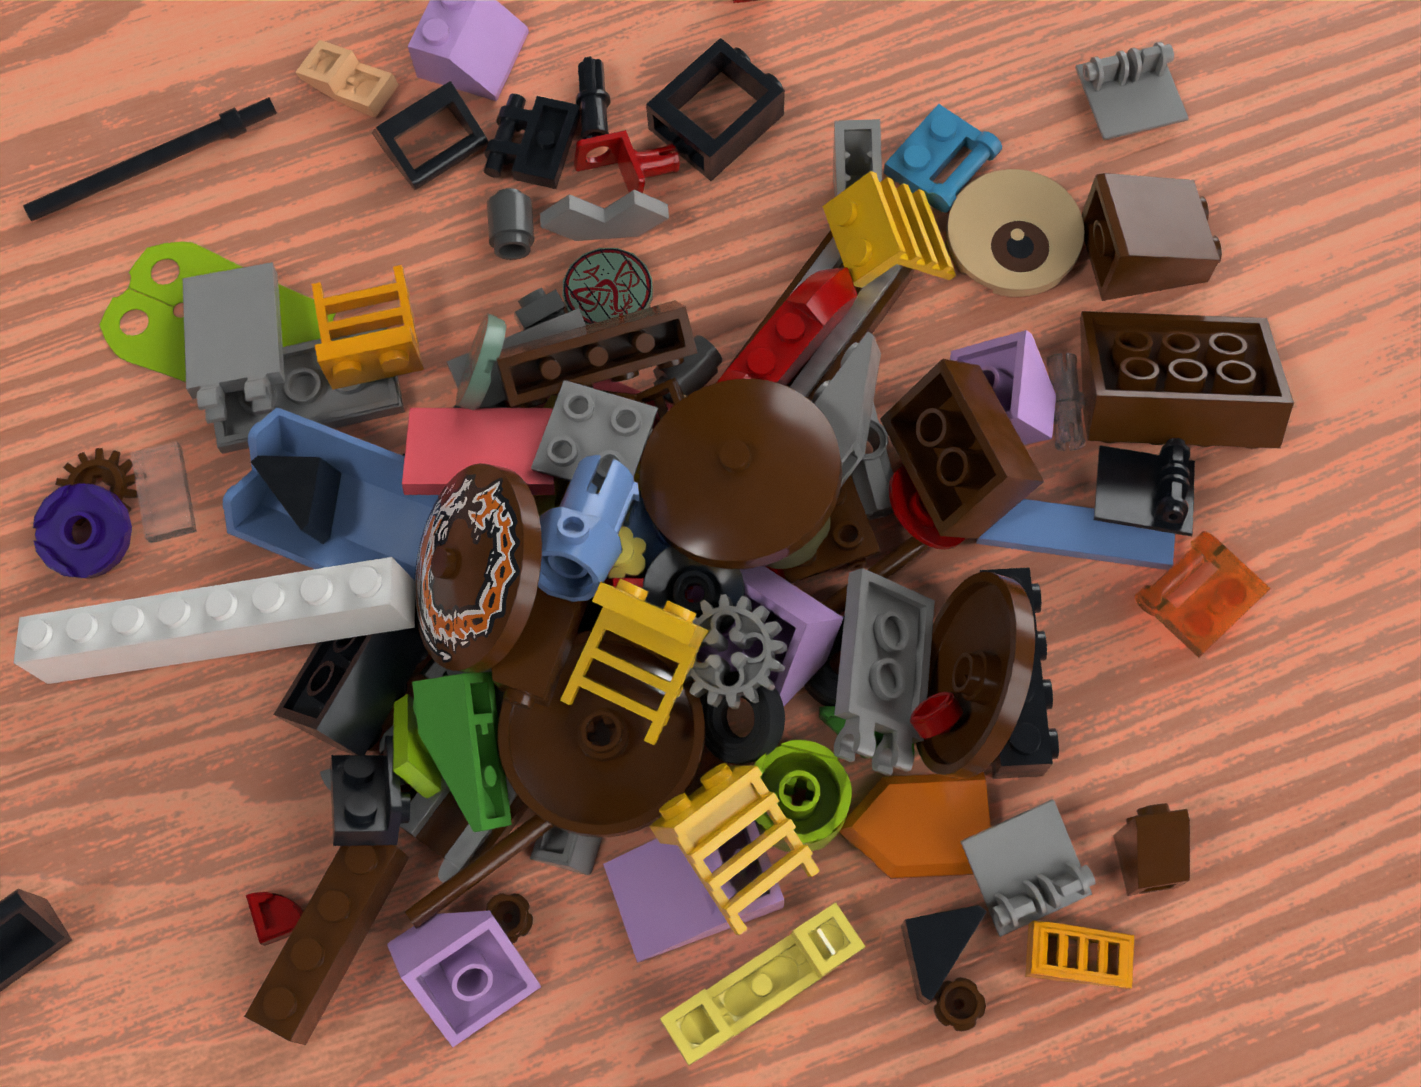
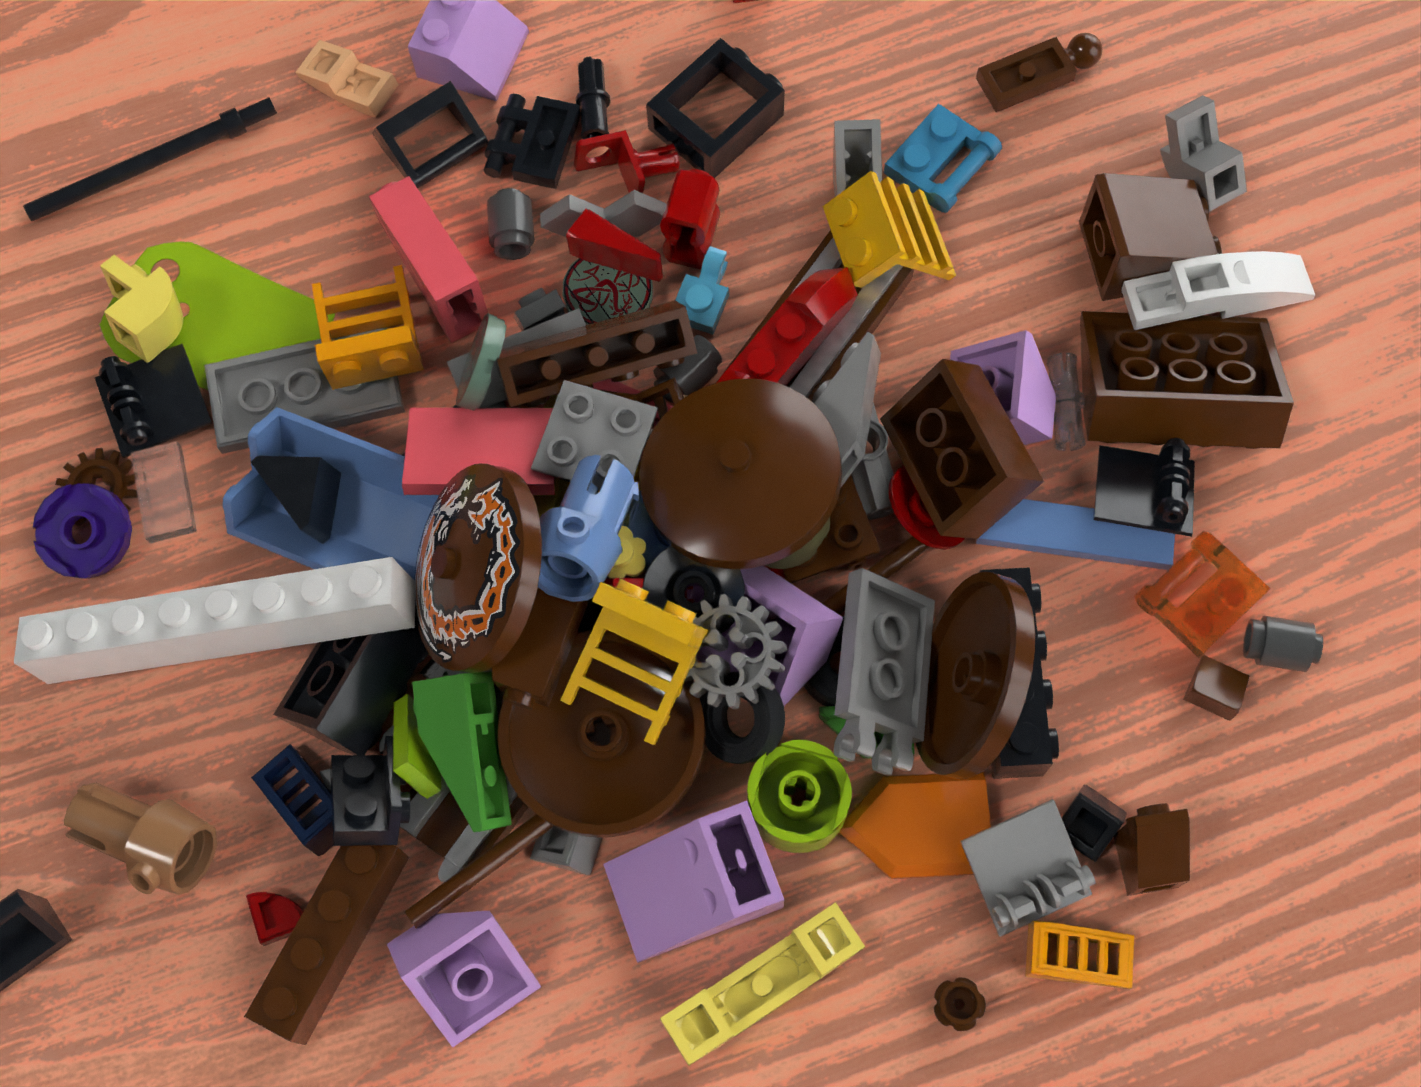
(147, 309): none -> light yellow brick
(151, 399): none -> black hinge
(159, 843): none -> medium nougat piece
(233, 338): light grey tile -> none
(316, 827): none -> dark blue slope
(430, 258): none -> coral slope
(518, 908): reddish brown plate -> none
(605, 244): none -> red slope
(690, 218): none -> red brick
(704, 295): none -> medium azure plate
(716, 813): yellow plate -> none
(935, 944): black slope -> none
(936, 715): red tile -> none
(1015, 232): tan tile -> none
(1037, 70): none -> reddish brown plate
(1092, 822): none -> black slope
(1132, 91): light grey hinge -> none
(1200, 156): none -> light grey brick
(1217, 283): none -> white slope
(1217, 688): none -> reddish brown slope
(1282, 643): none -> dark grey brick

